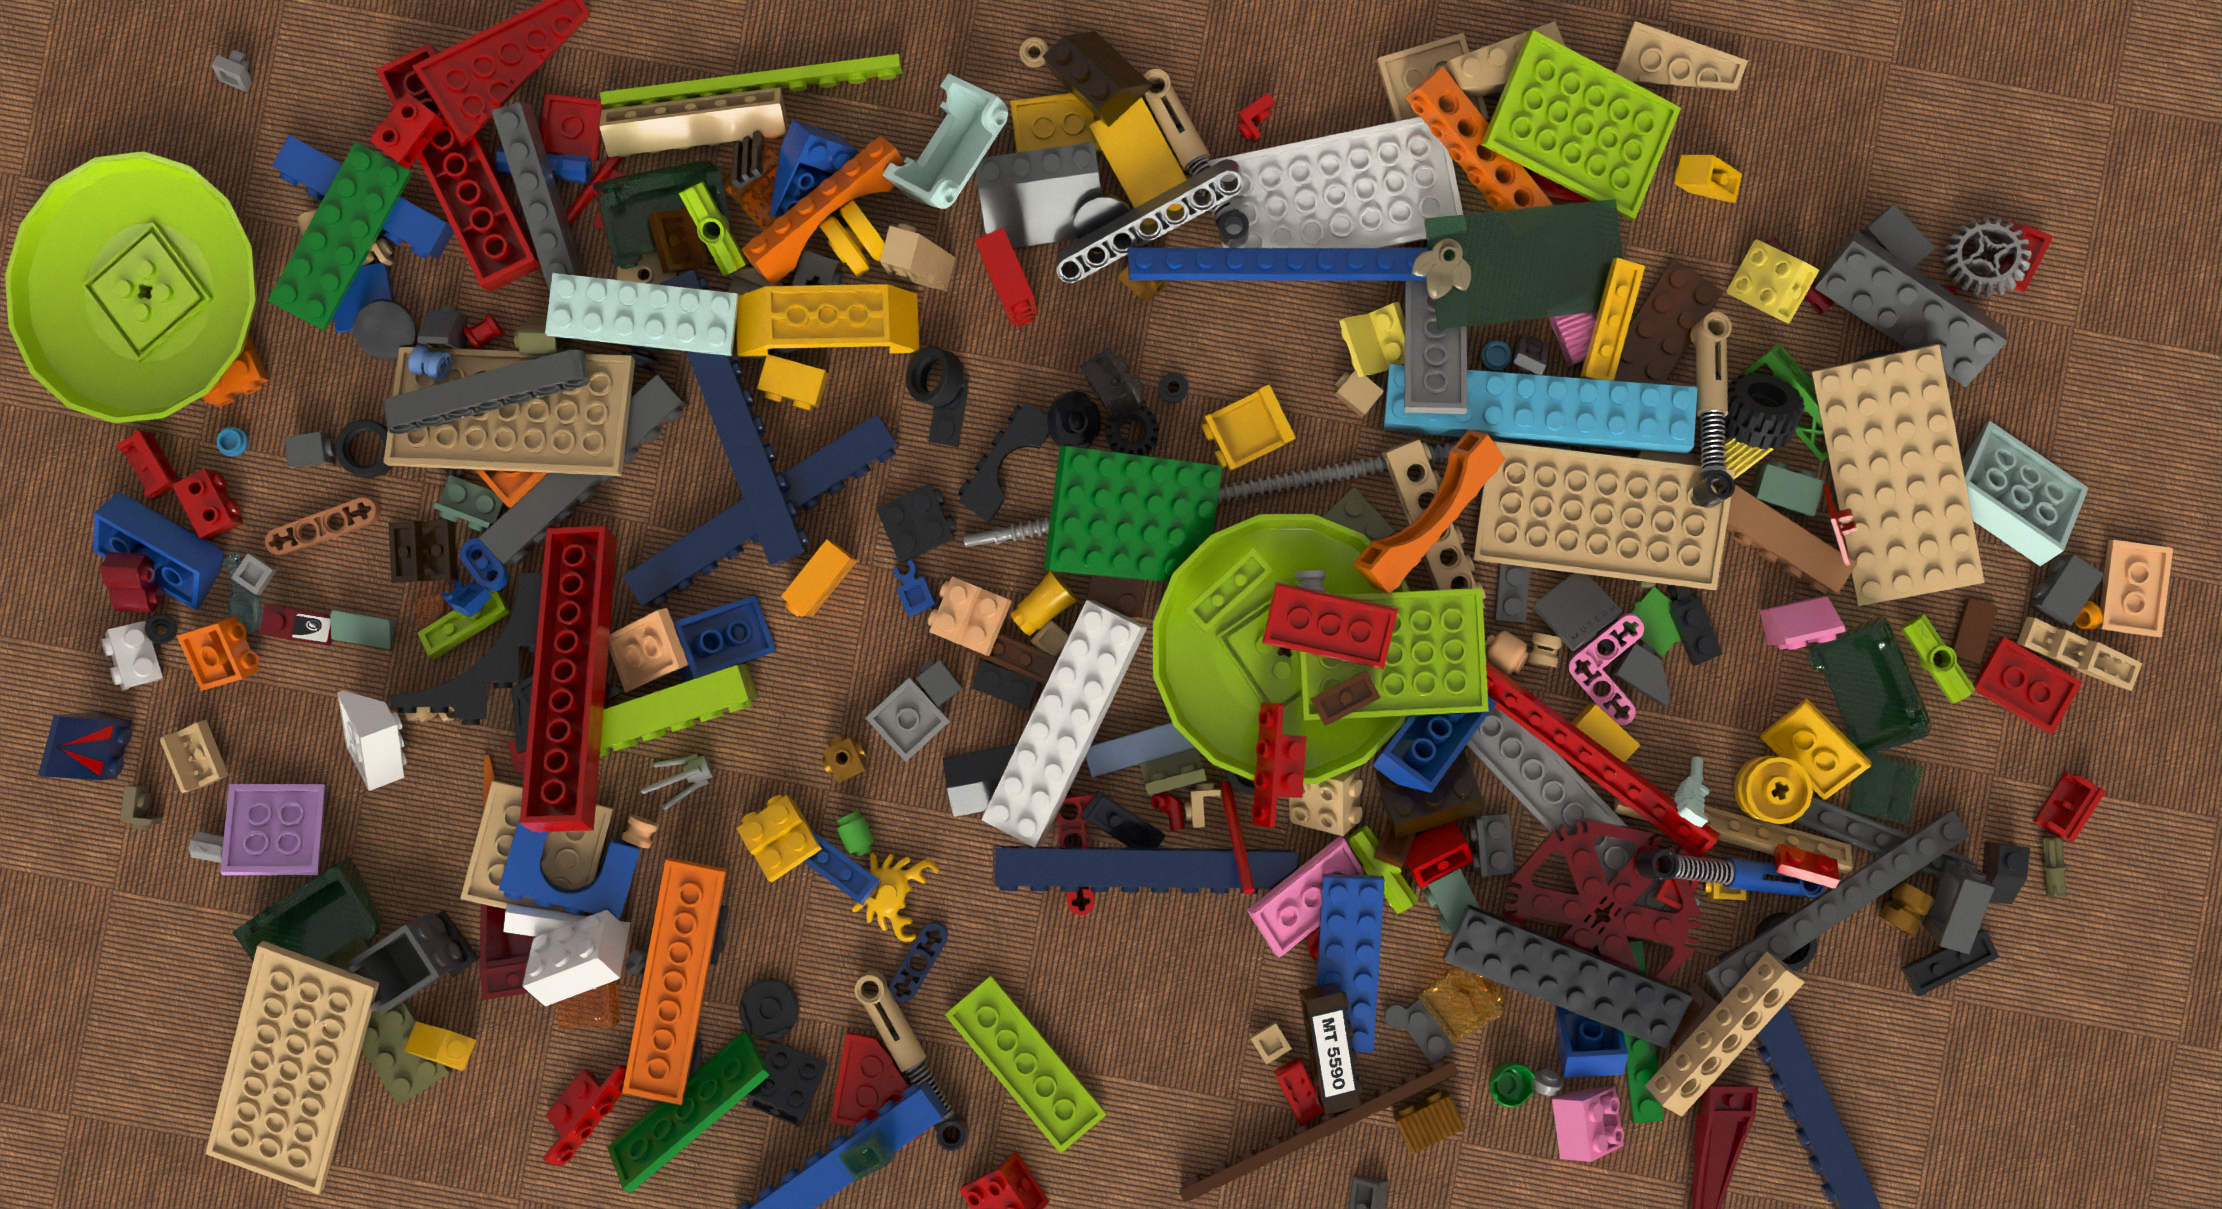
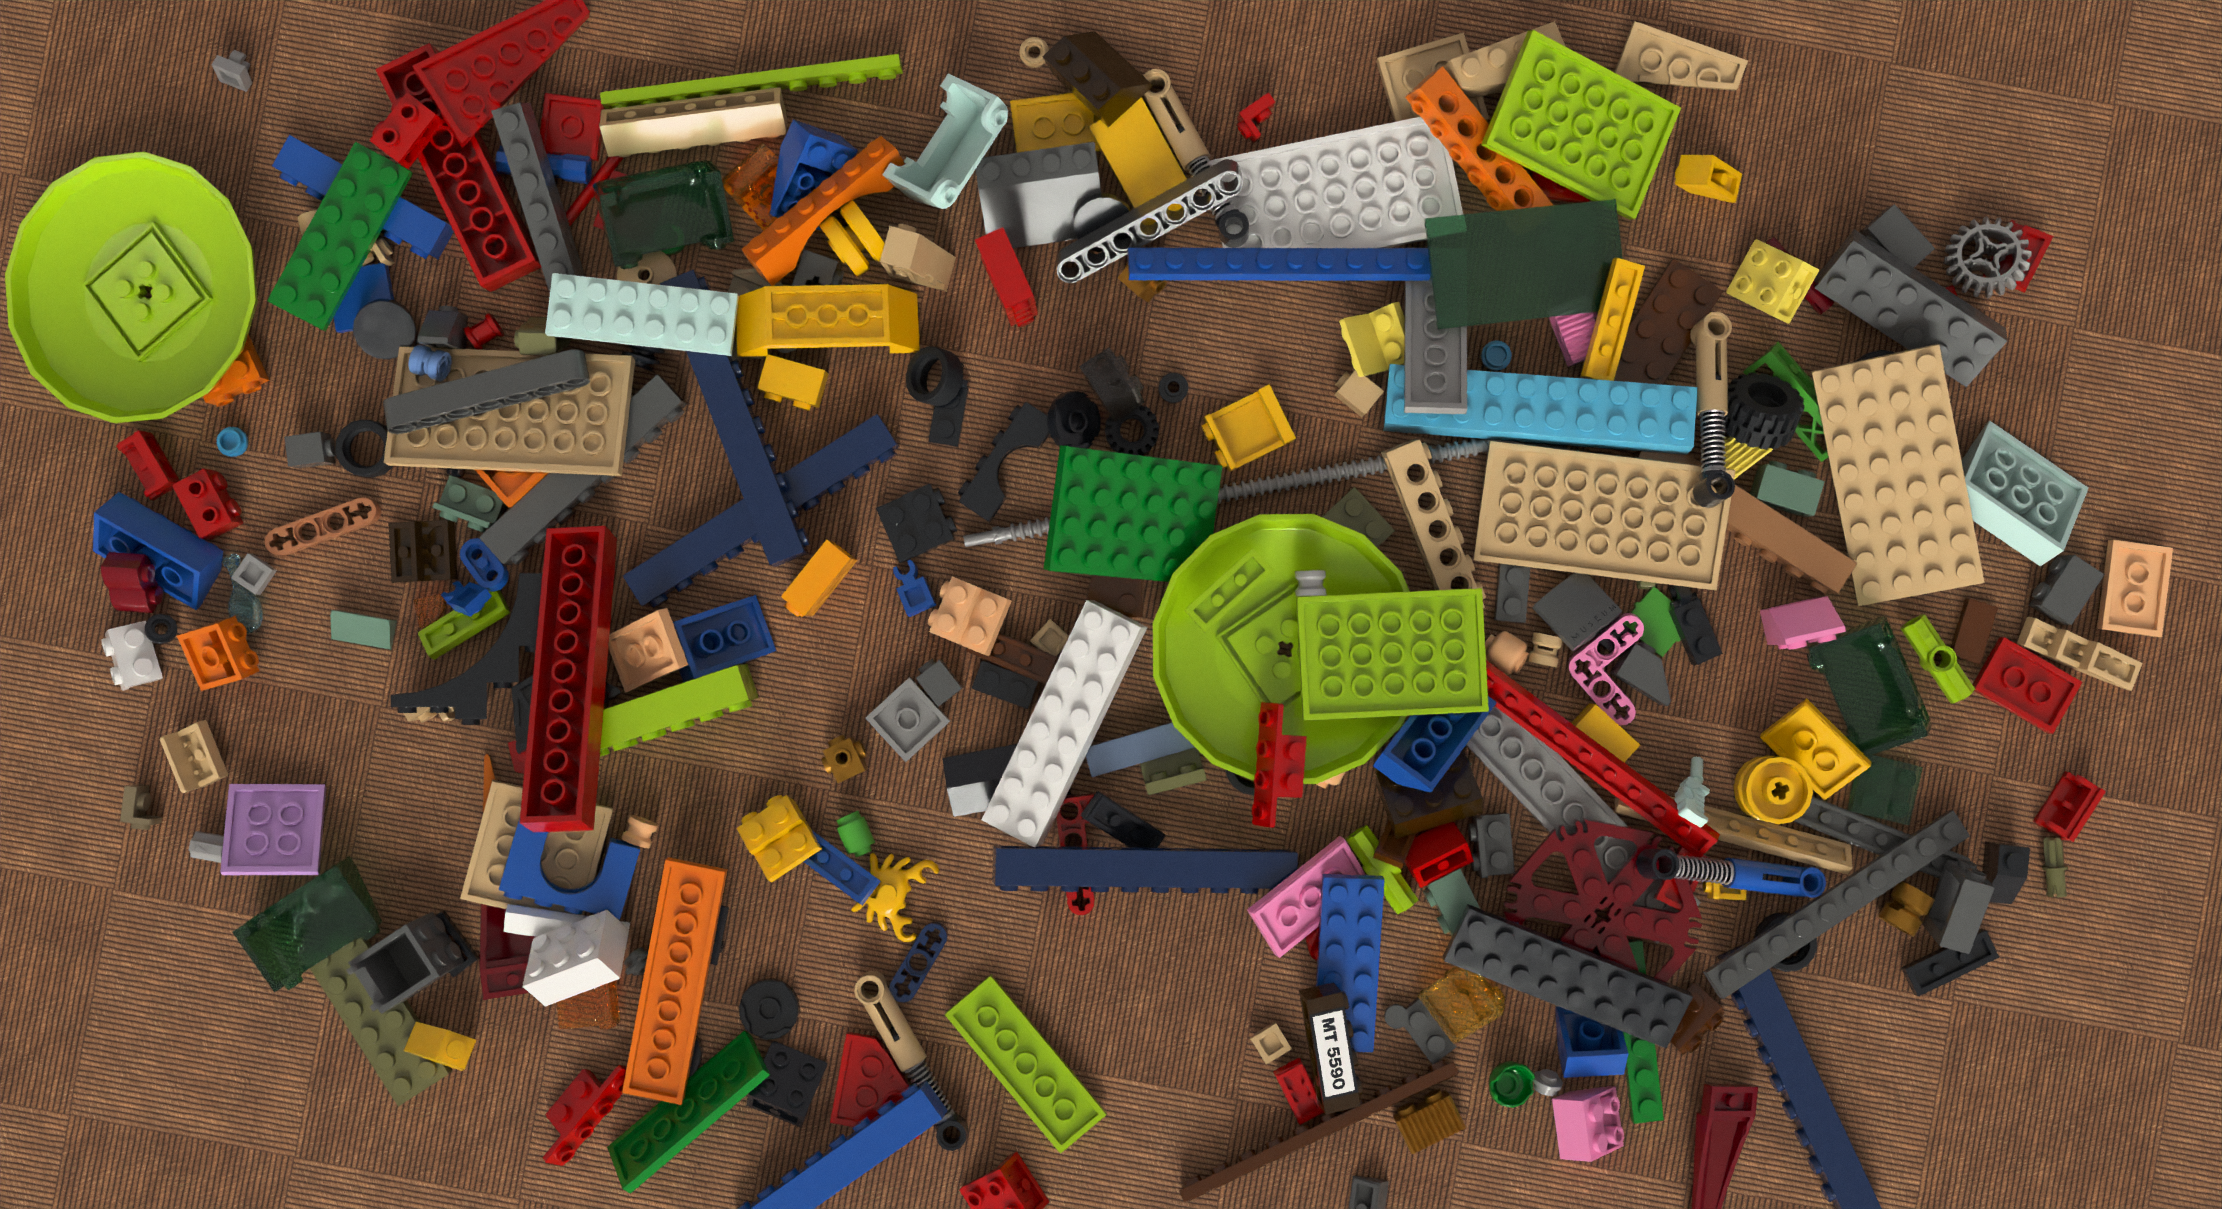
(86, 746): dark blue slope -> none
(291, 1067): tan plate -> none
(296, 624): dark red slope -> none
(372, 739): white slope -> none
(677, 241): reddish brown bracket -> none
(696, 771): light grey plant -> none
(704, 210): lime piece -> none
(742, 160): black tile -> none
(868, 1155): slope -> none
(1043, 604): yellow plant -> none
(1172, 807): red arm -> none
(1195, 808): tan bracket -> none
(1237, 838): red bar -> none
(1329, 625): red tile -> none
(1329, 805): tan bracket -> none
(1345, 698): reddish brown plate -> none
(1443, 273): dark tan plate -> none
(1468, 469): orange arch -> none
(1531, 354): dark grey plate -> none
(1724, 1034): tan brick -> none
(1806, 865): red plate -> none
(1839, 528): red piece -> none
(2089, 616): light orange plate -> none

